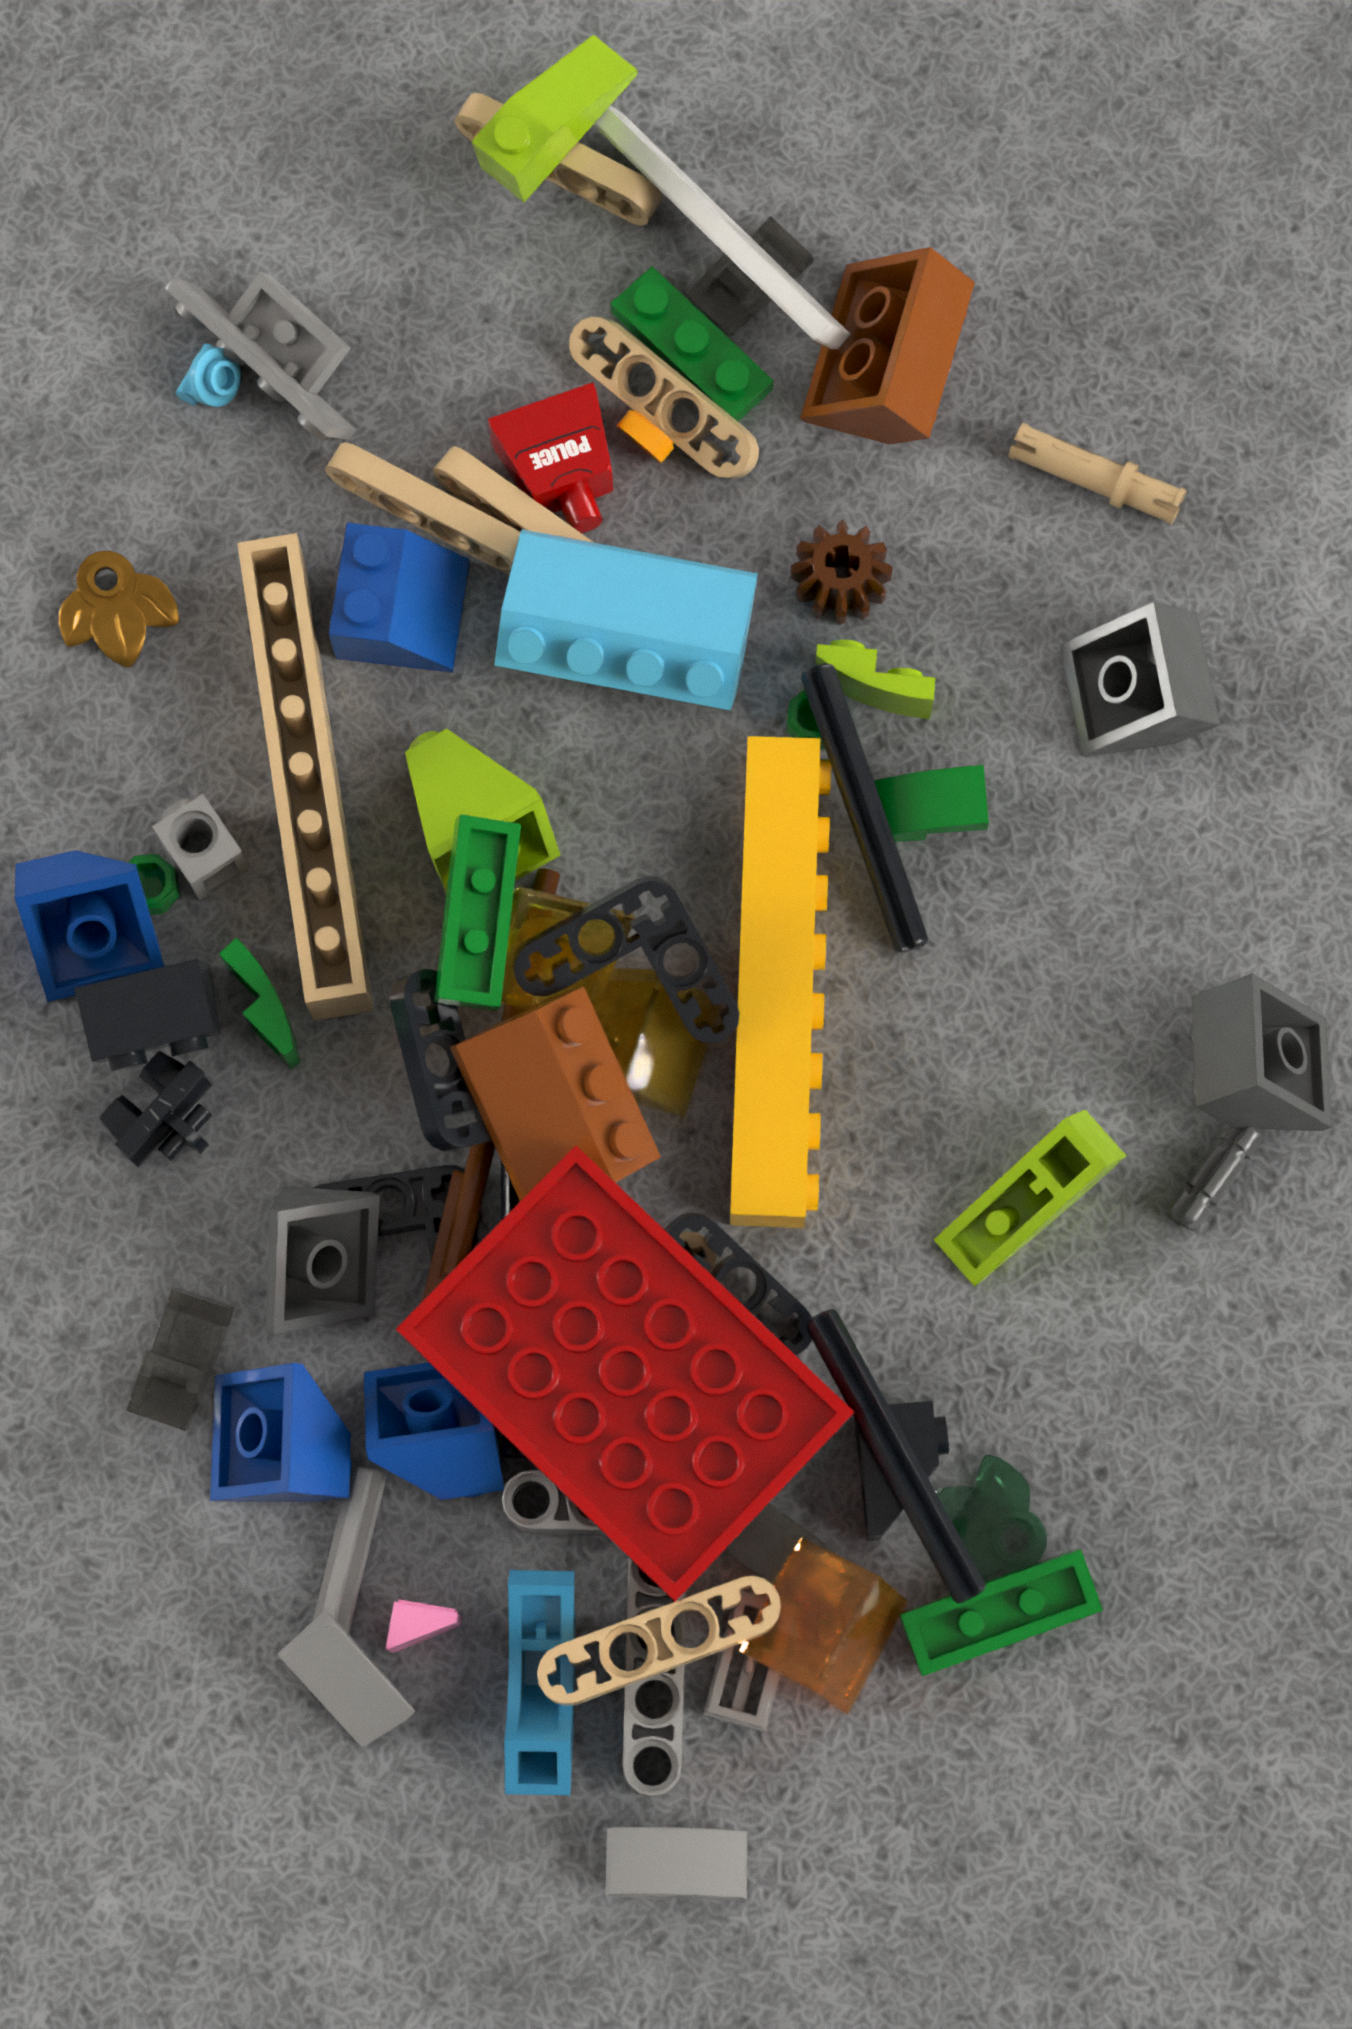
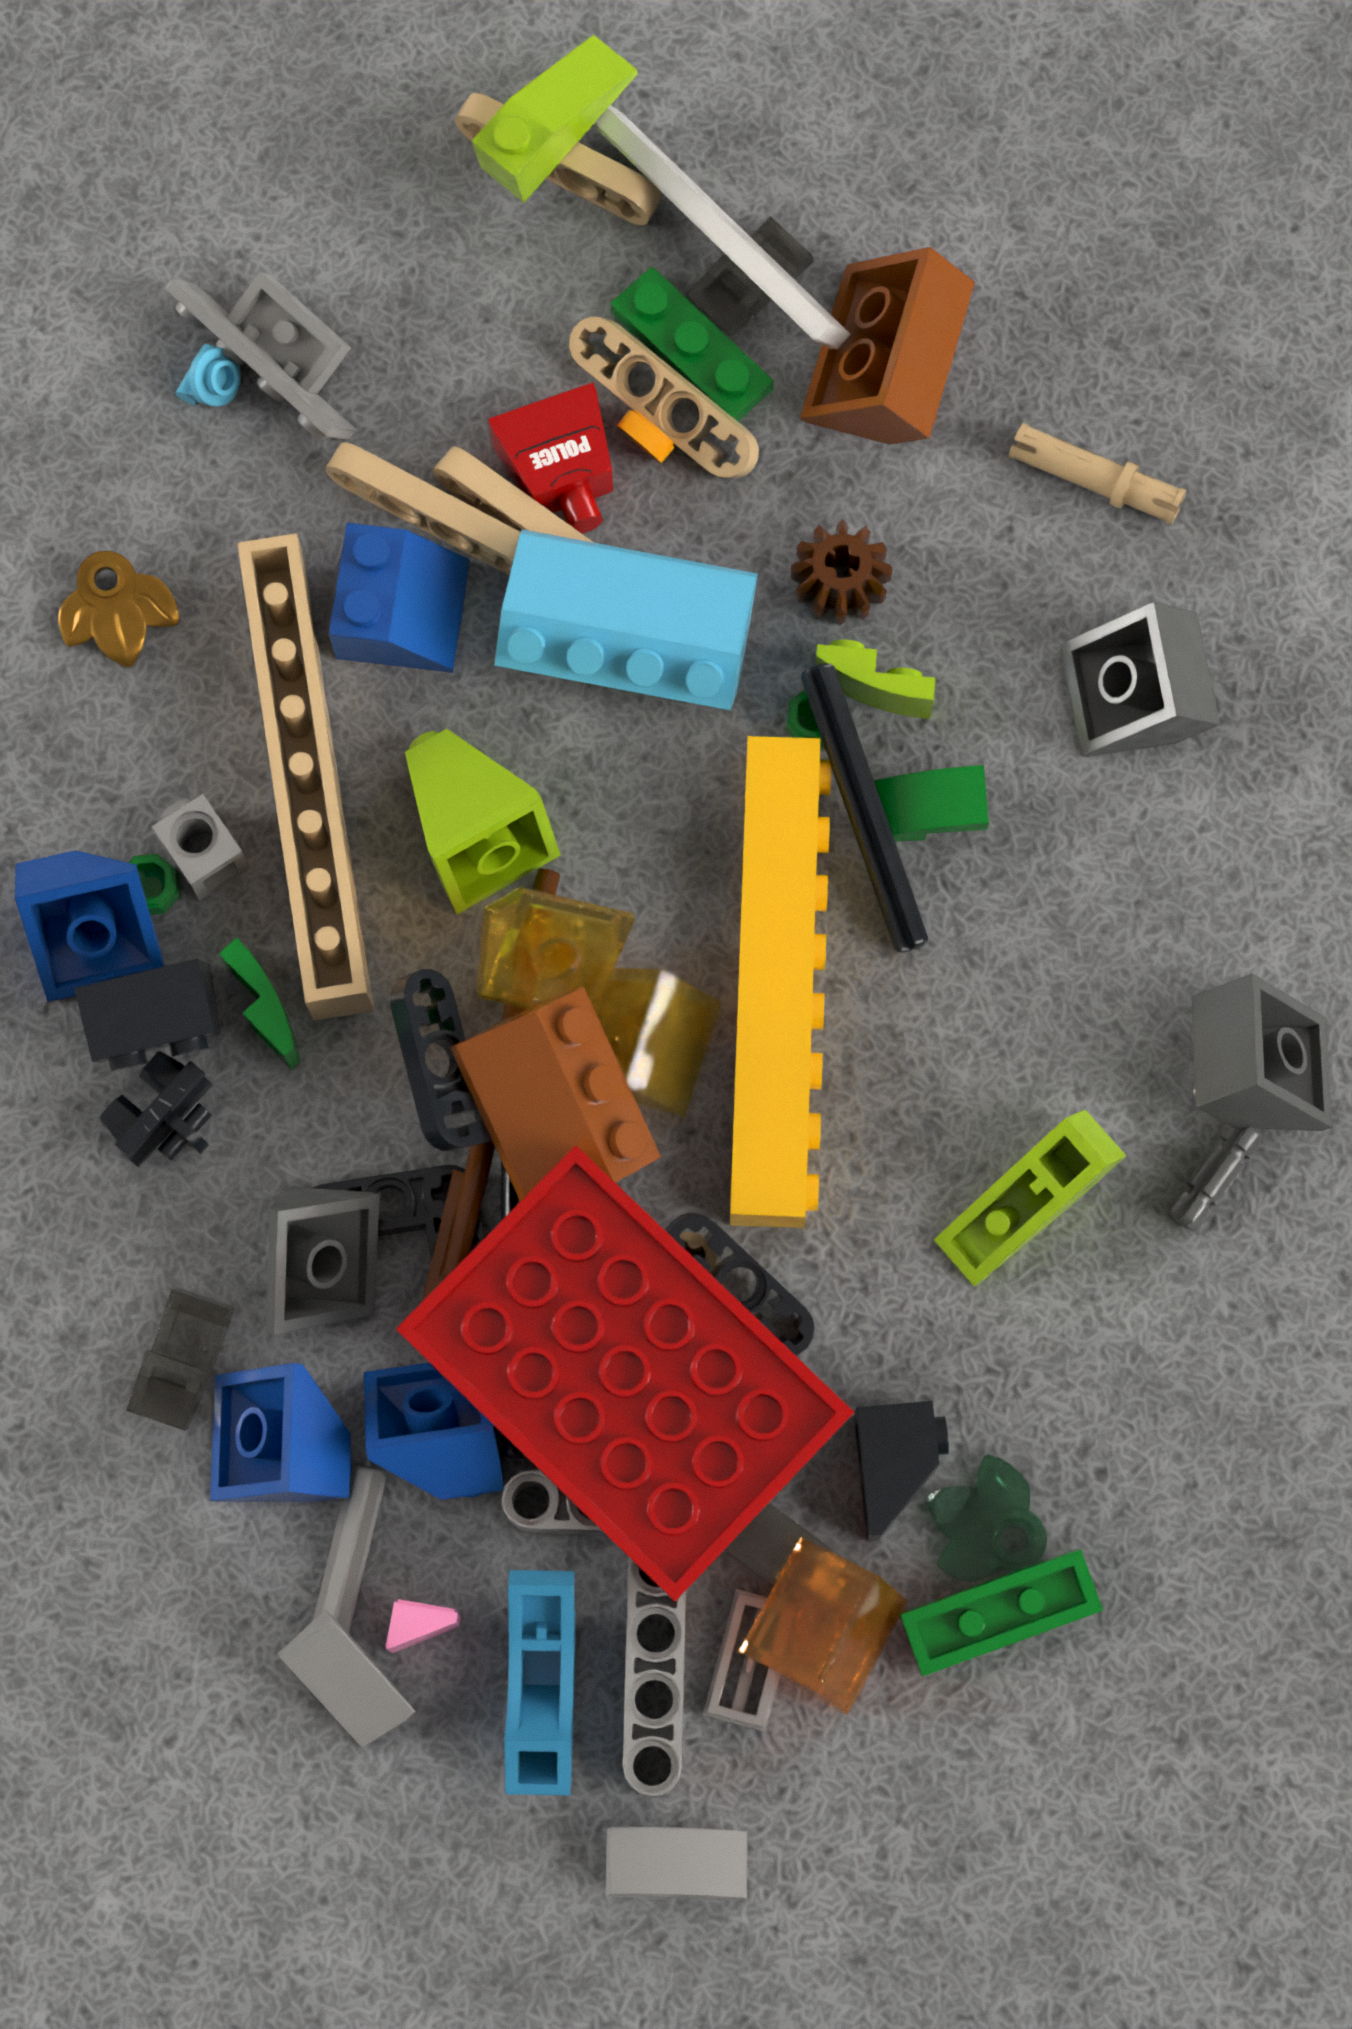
(477, 913): green plate -> none
(655, 940): black beam -> none
(655, 1630): tan beam -> none
(895, 1456): black axle -> none

